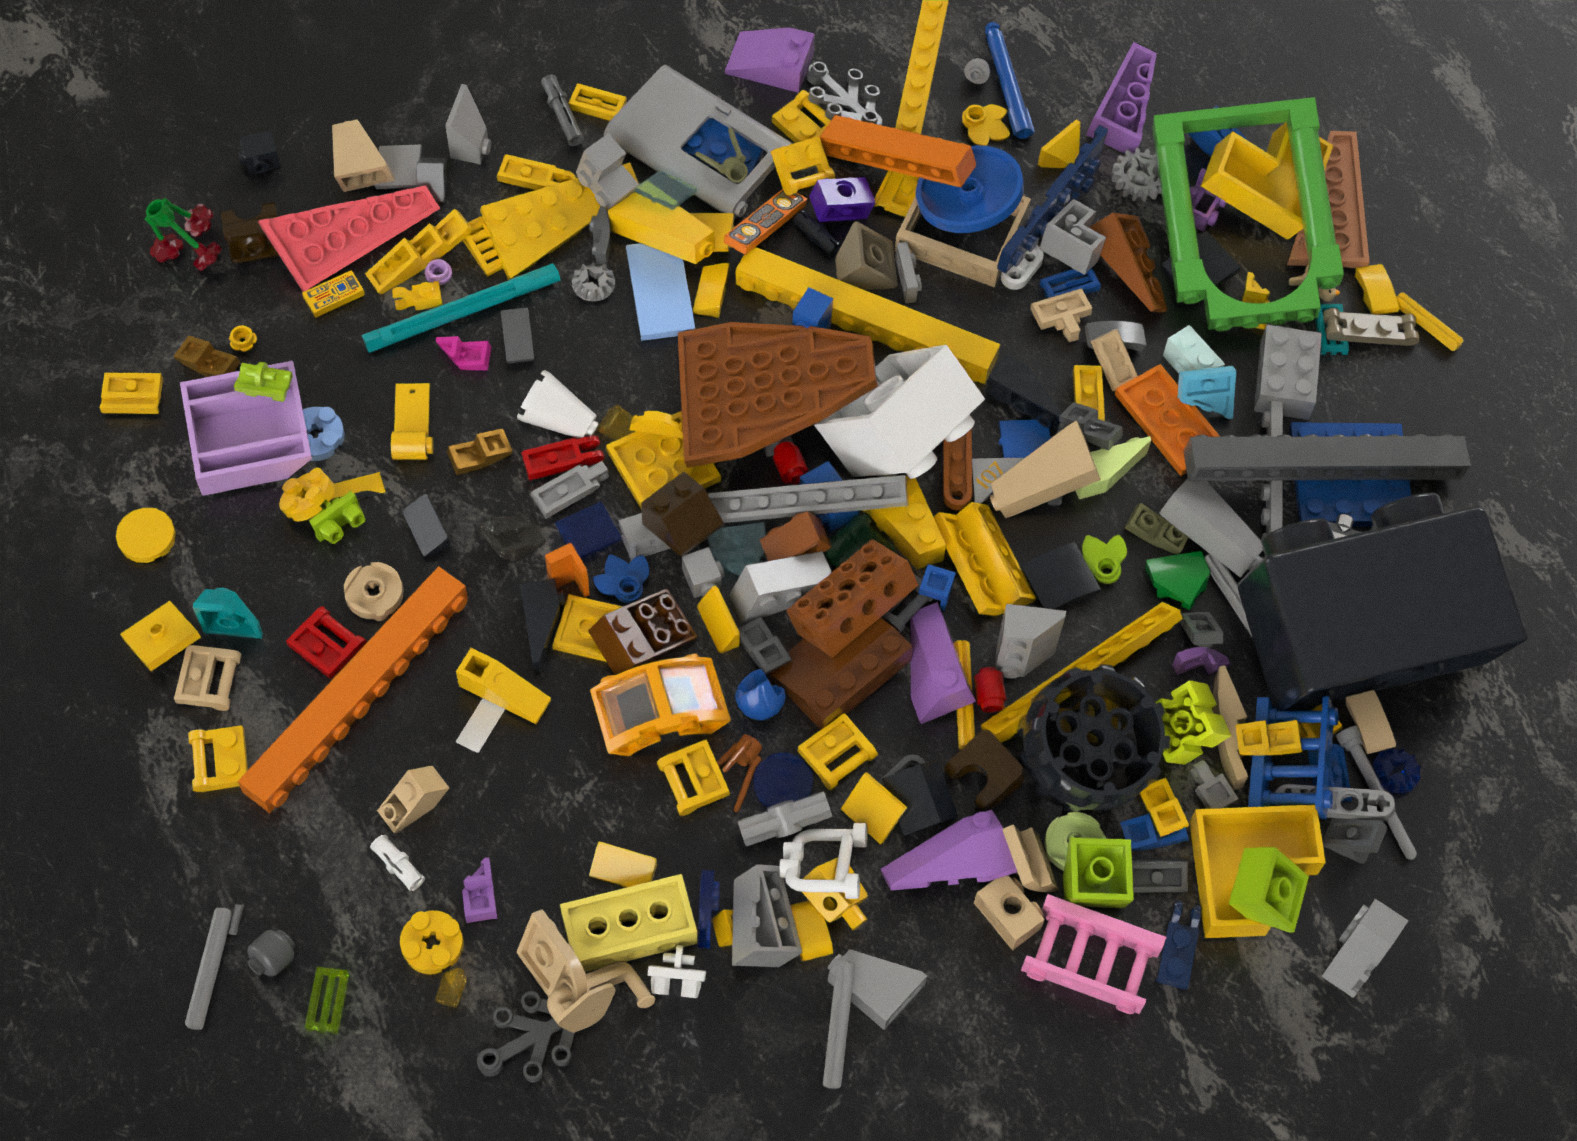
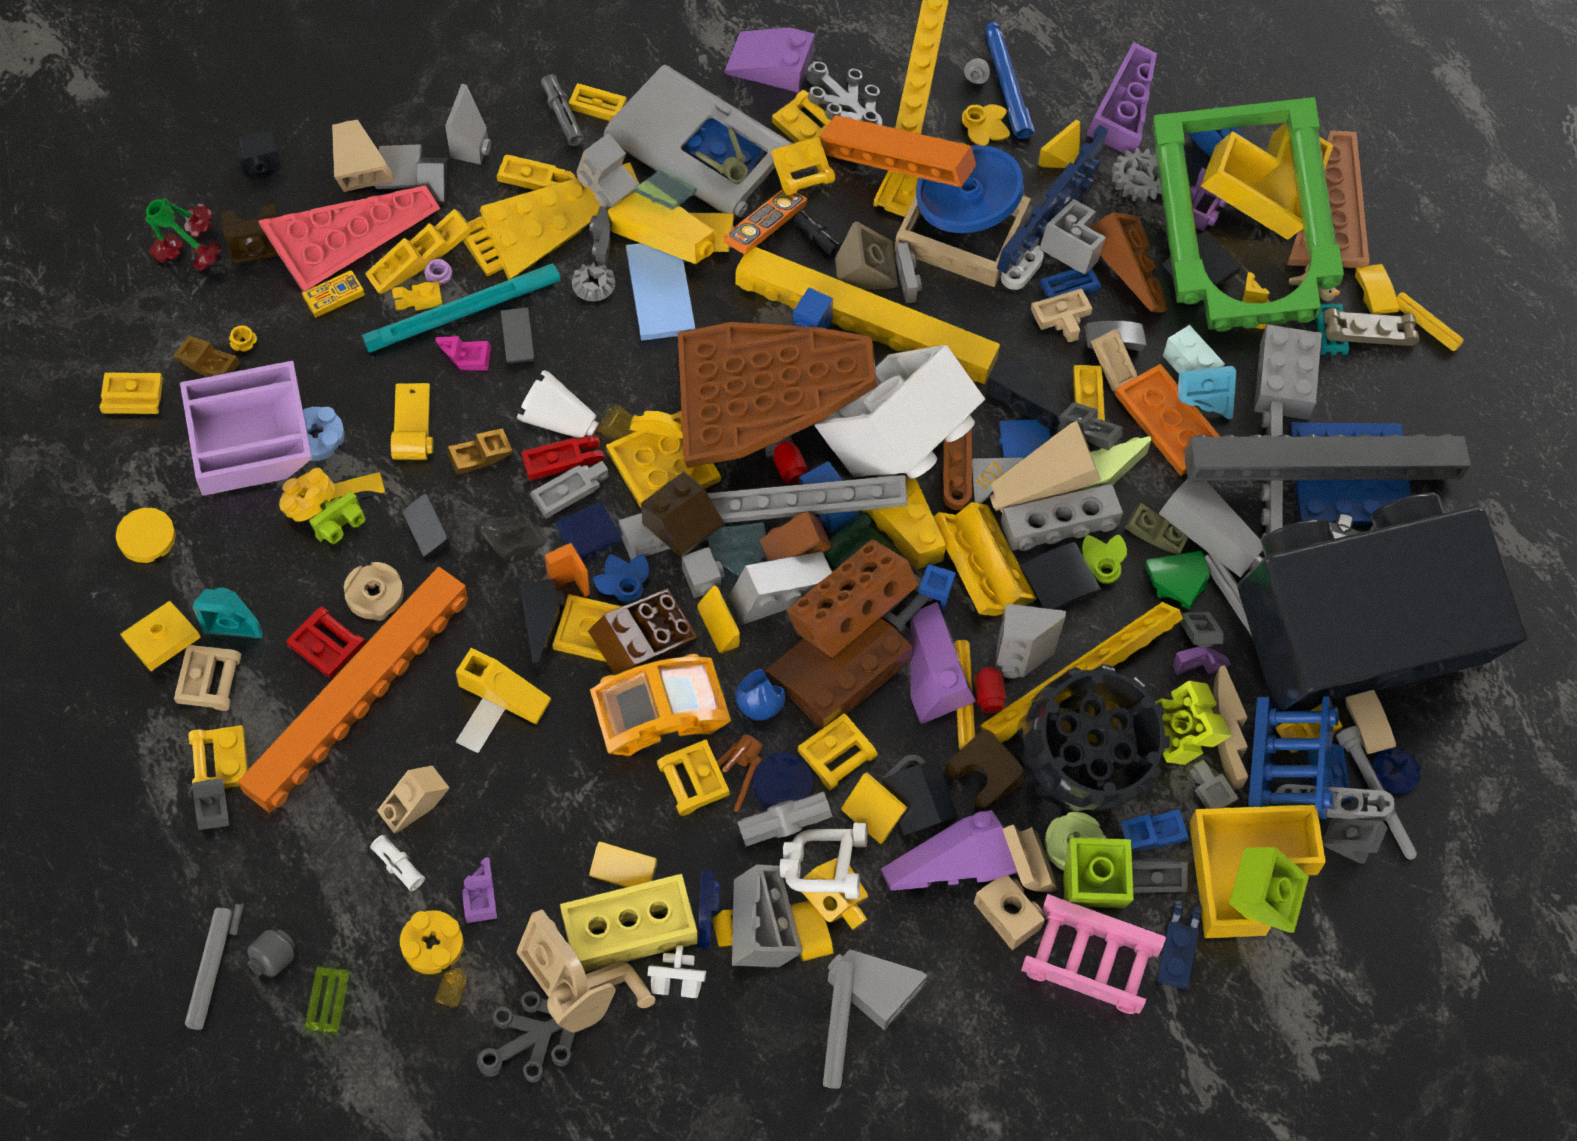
(210, 804): none -> dark grey bracket
(263, 381): lime hips -> none
(711, 290): yellow slope -> none
(762, 646): dark grey slope -> none
(842, 199): dark purple brick -> none
(1071, 506): none -> light grey brick
(1163, 807): yellow slope -> none
(1268, 739): yellow slope -> none
(1364, 946): light grey wedge -> none

